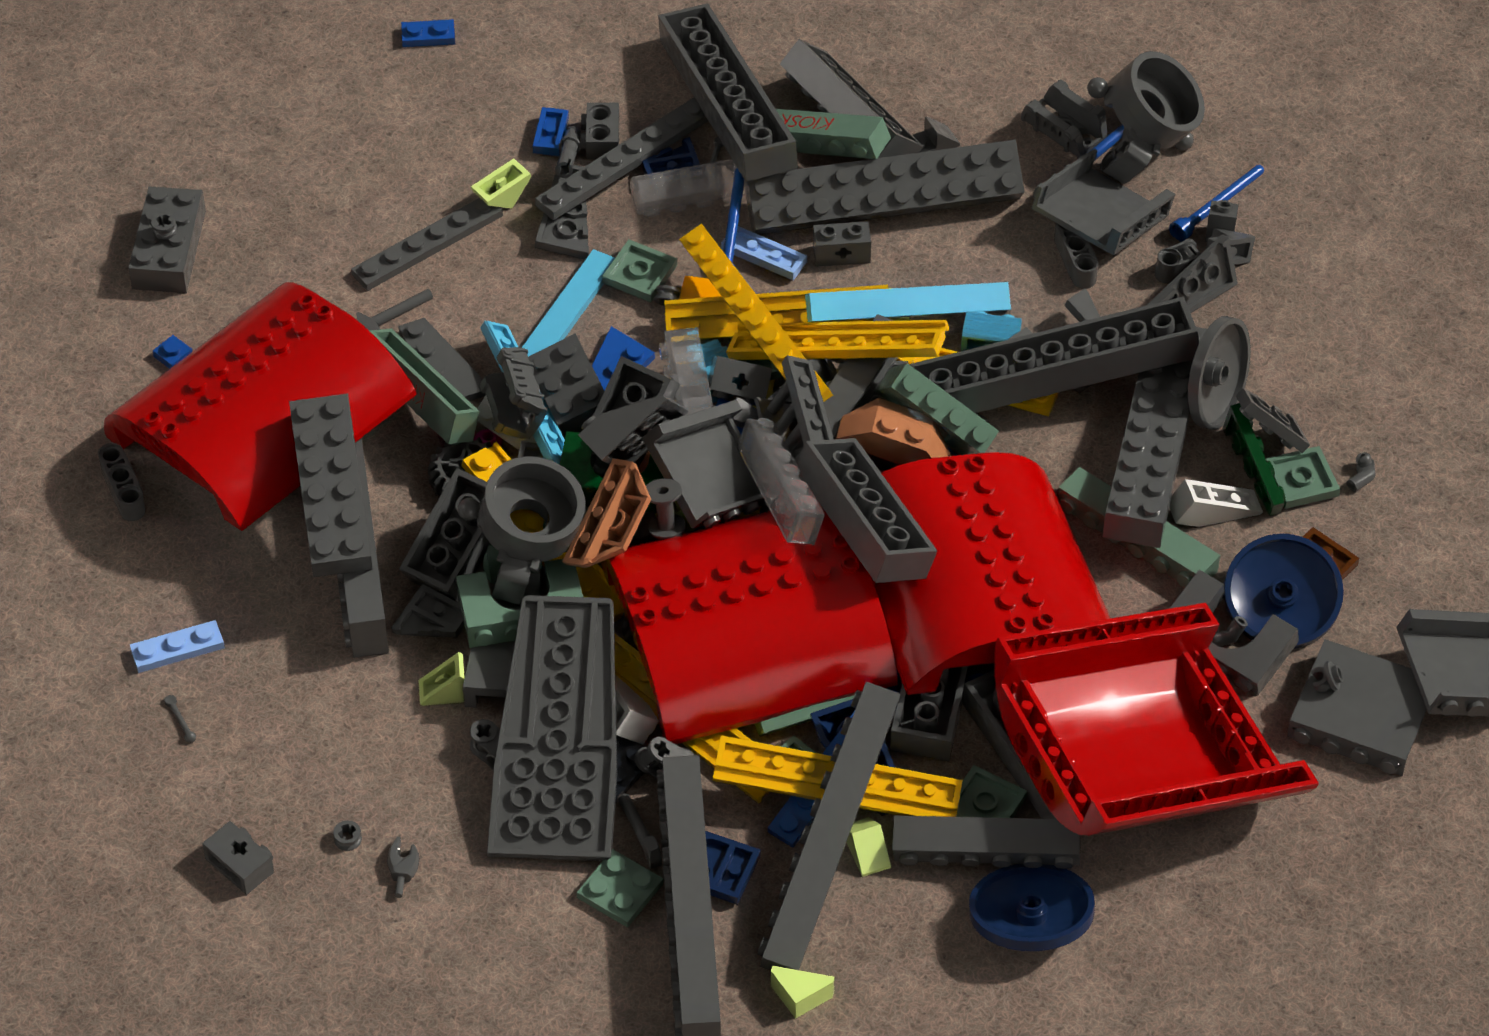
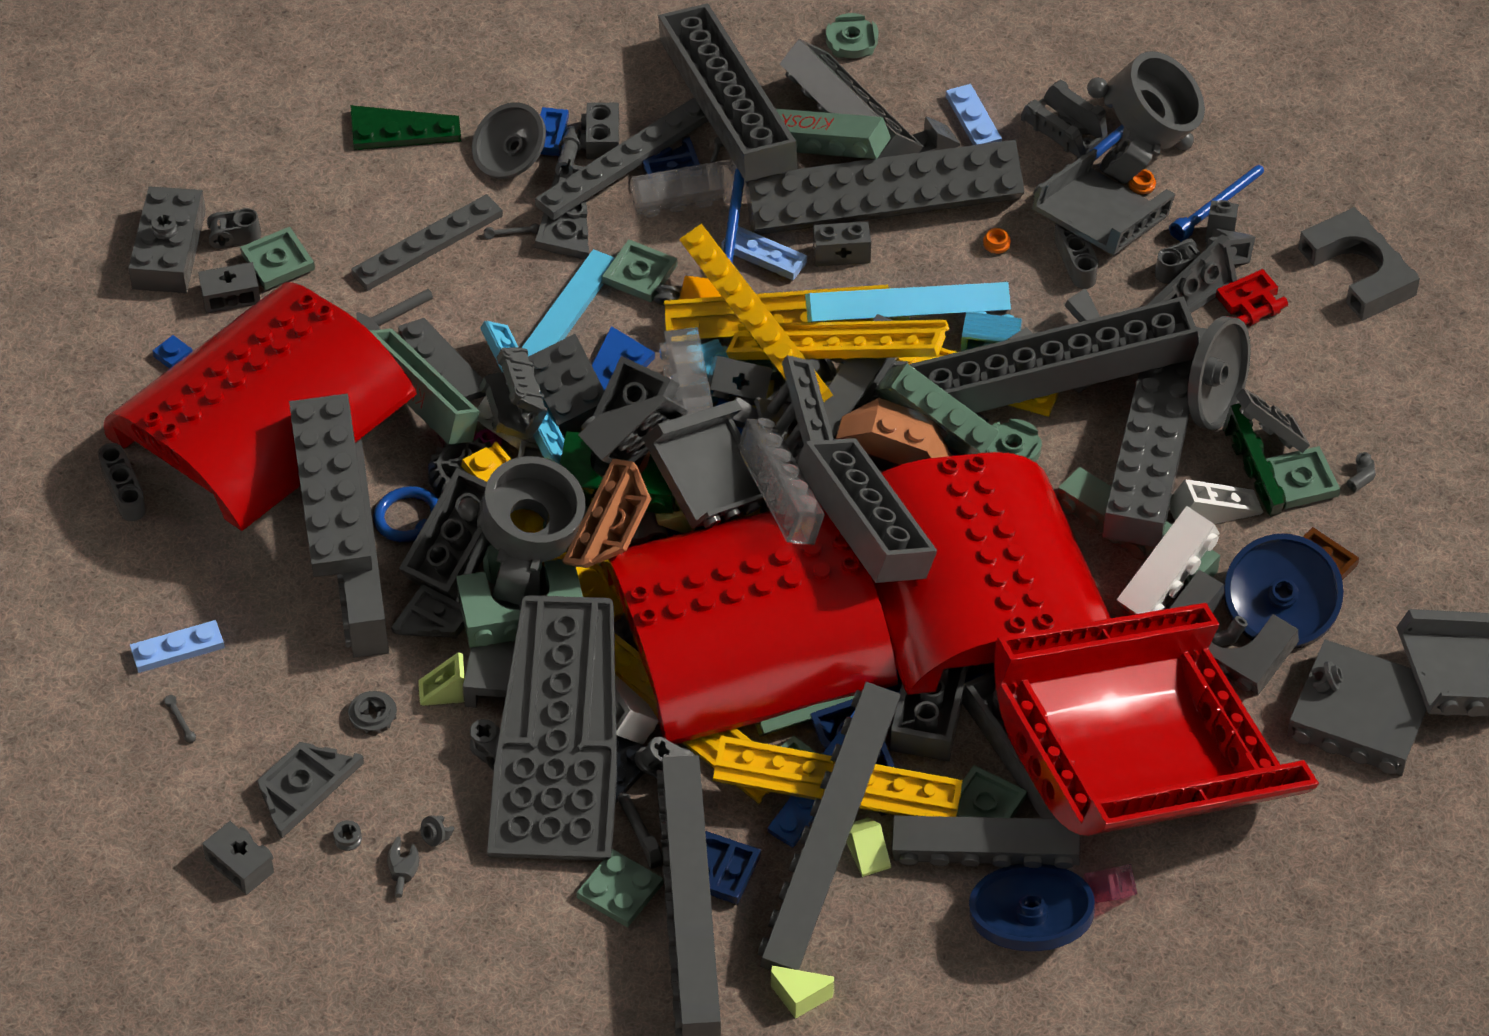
(229, 287): none -> dark grey brick
(236, 227): none -> dark grey piece
(278, 258): none -> sand green plate
(303, 781): none -> dark grey wing
(380, 702): none -> dark grey gear
(394, 496): none -> blue piece
(397, 128): none -> dark green wing
(428, 33): blue plate -> none
(433, 830): none -> dark grey plate
(489, 232): none -> dark grey hinge
(502, 133): none -> dark grey dish
(503, 185): yellowish green slope -> none
(666, 523): dark grey piece -> none
(844, 46): none -> sand green plate
(972, 115): none -> light blue plate
(996, 241): none -> orange plate
(1017, 431): none -> sand green plate
(1112, 883): none -> clear pink panel
(1143, 182): none -> orange plate
(1170, 564): none -> white brick
(1248, 291): none -> red plate
(1355, 235): none -> dark grey arch

